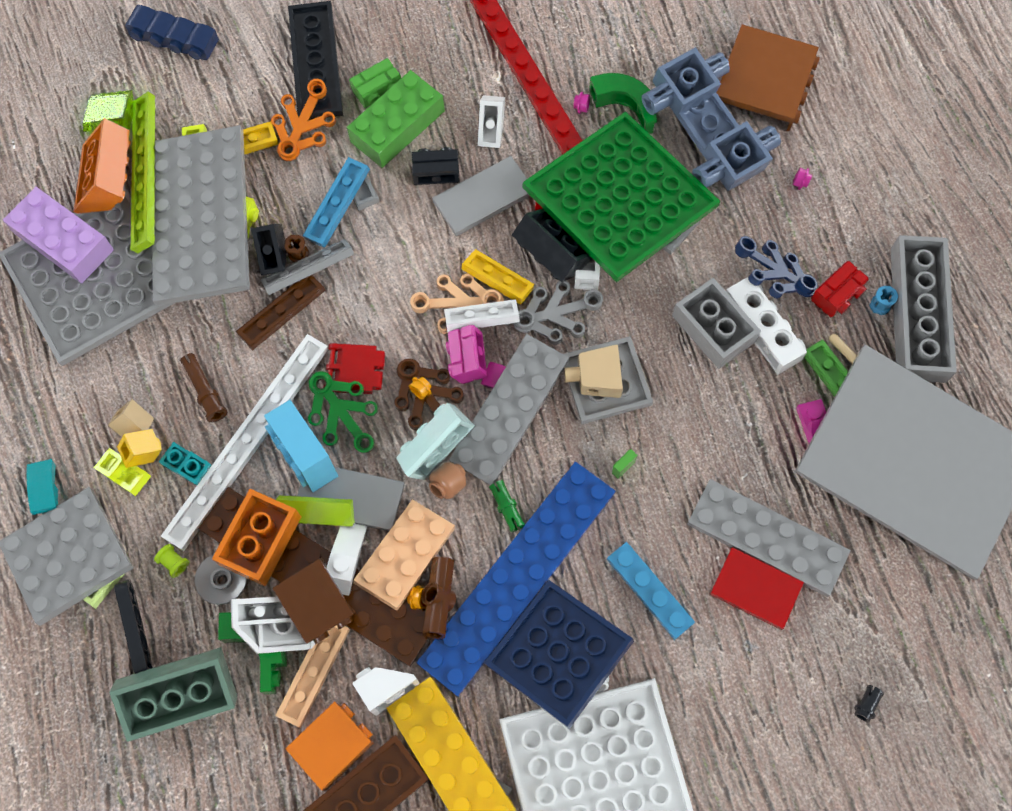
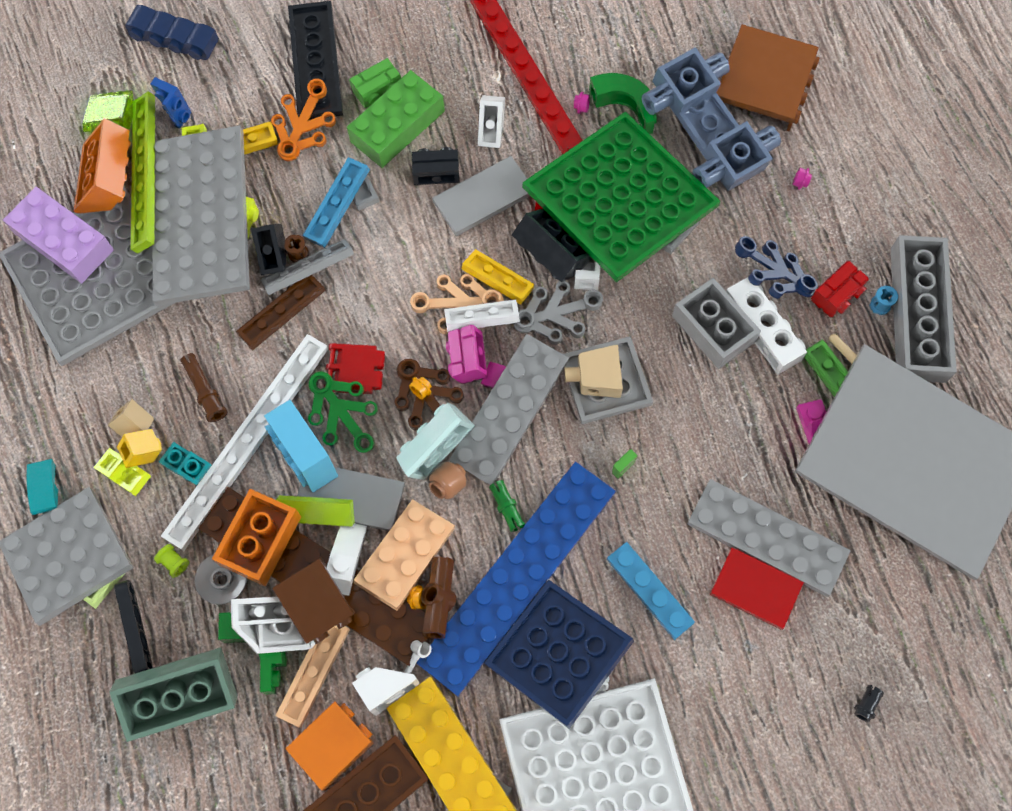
(172, 101): none -> blue bracket
(417, 653): none -> white hand

